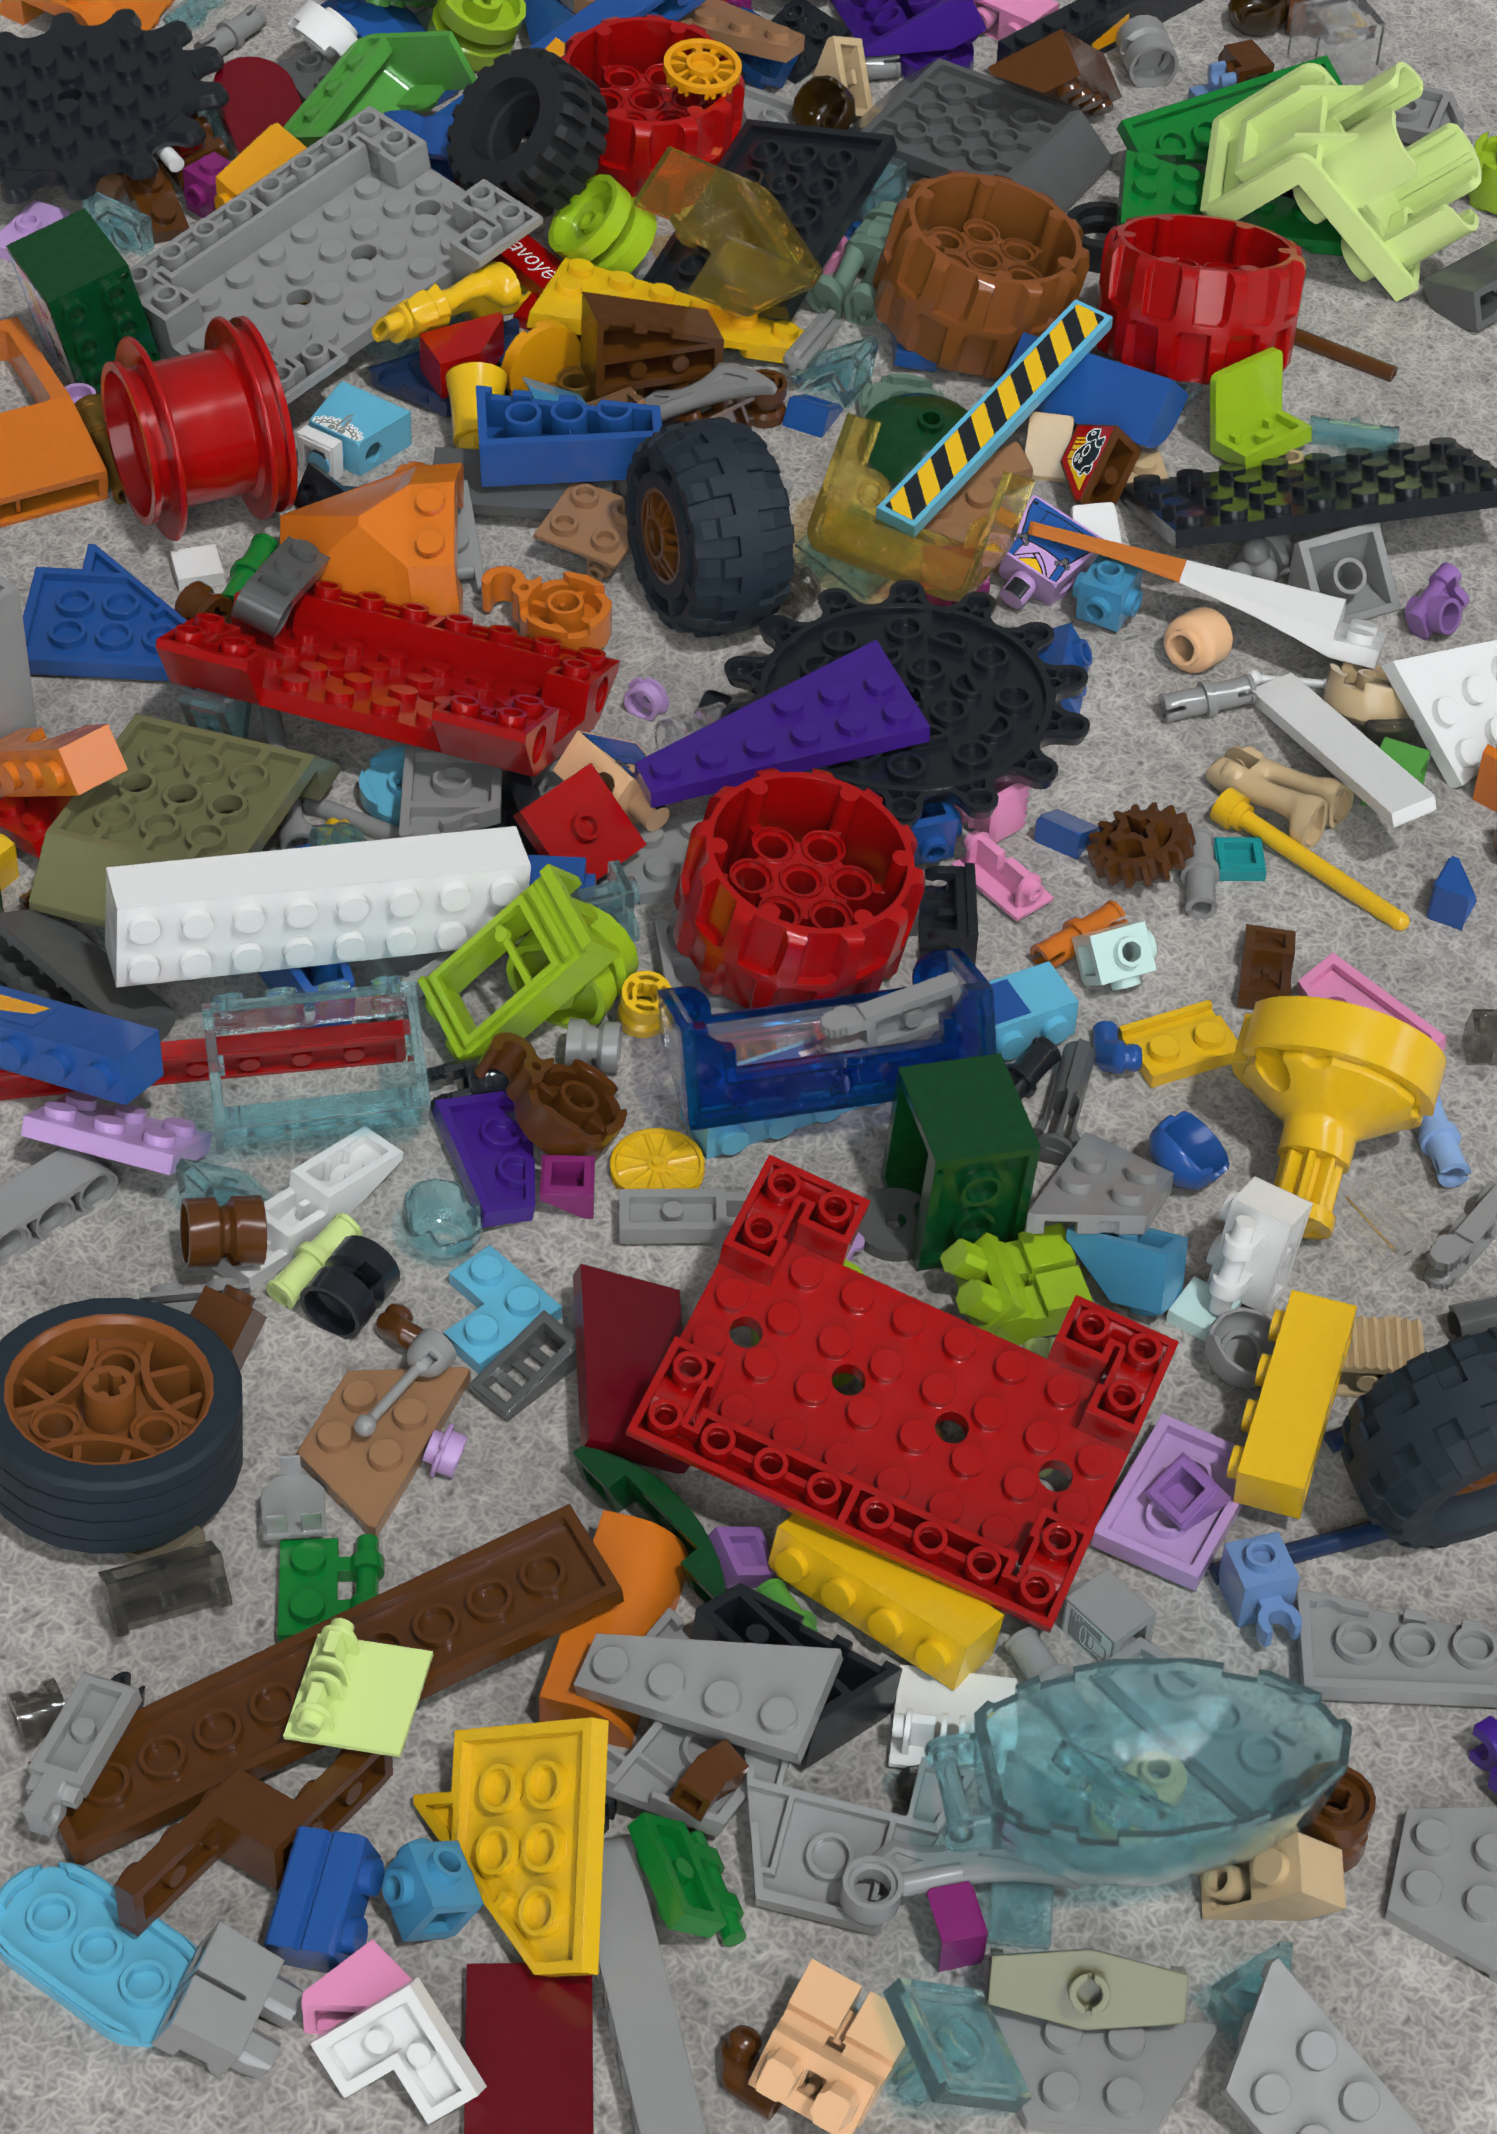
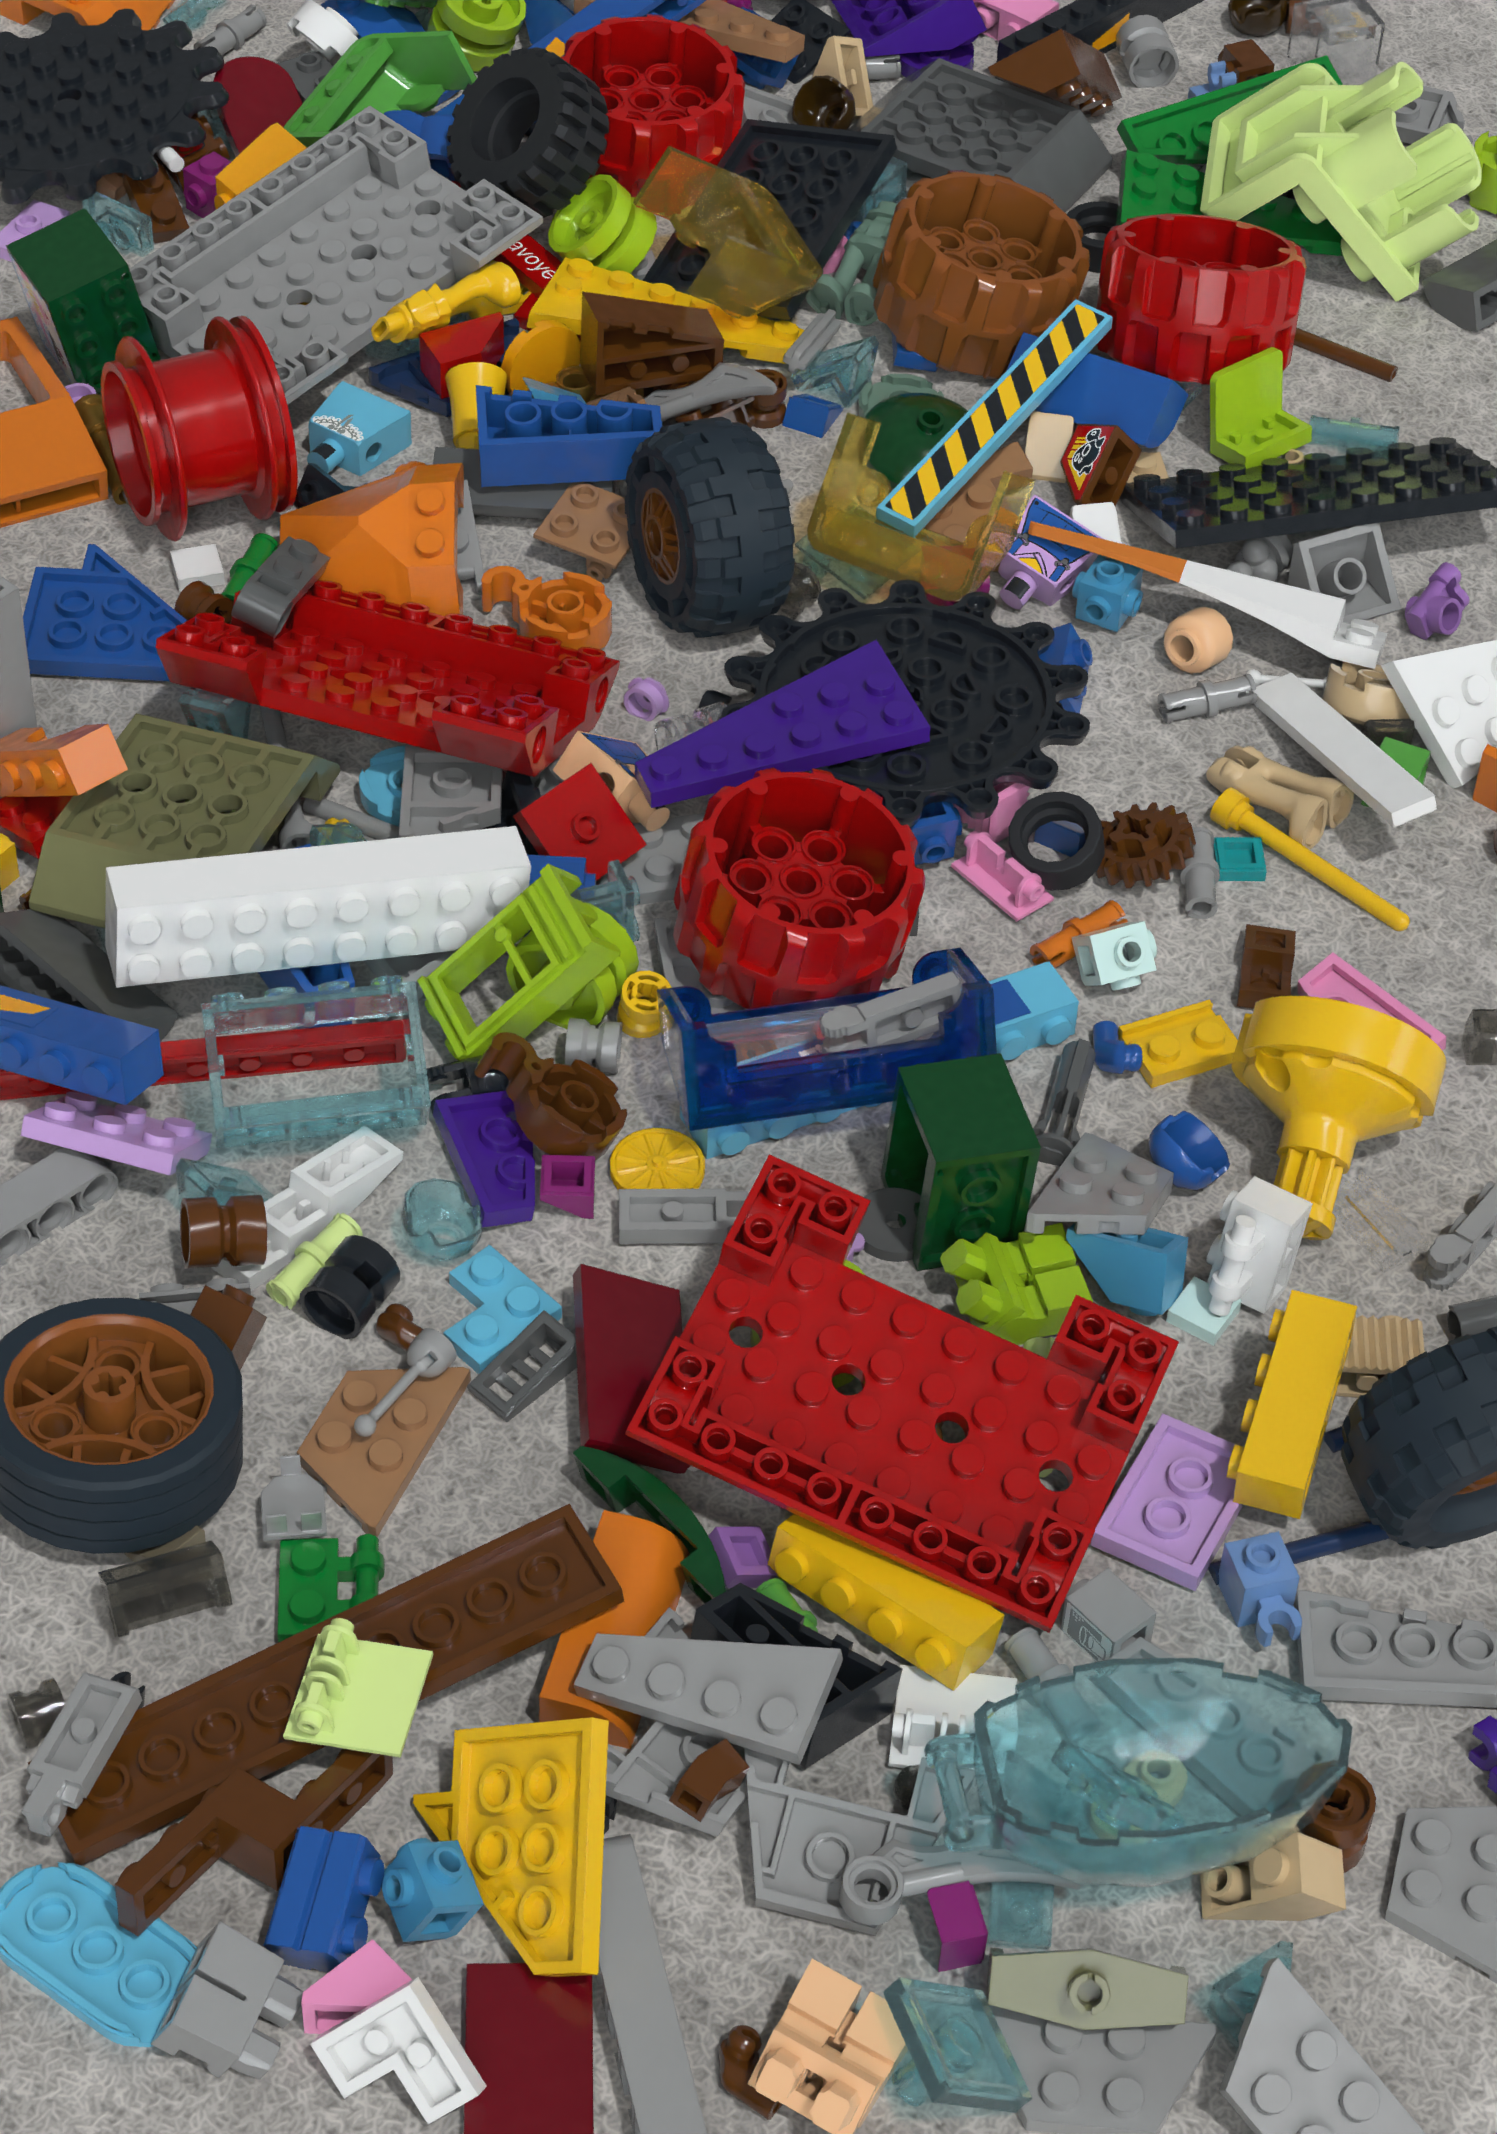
(310, 439): white tile -> none
(444, 1451): lavender plate -> none
(686, 1879): green plate -> none
(702, 68): light orange wheel -> none
(949, 912): black hinge -> none
(1033, 1065): black axle -> none
(1058, 807): none -> black tyre
(1186, 1493): medium lavender slope -> none
(1236, 1346): light grey hair -> none
(1441, 1142): light blue pin -> none
(1451, 896): blue slope -> none

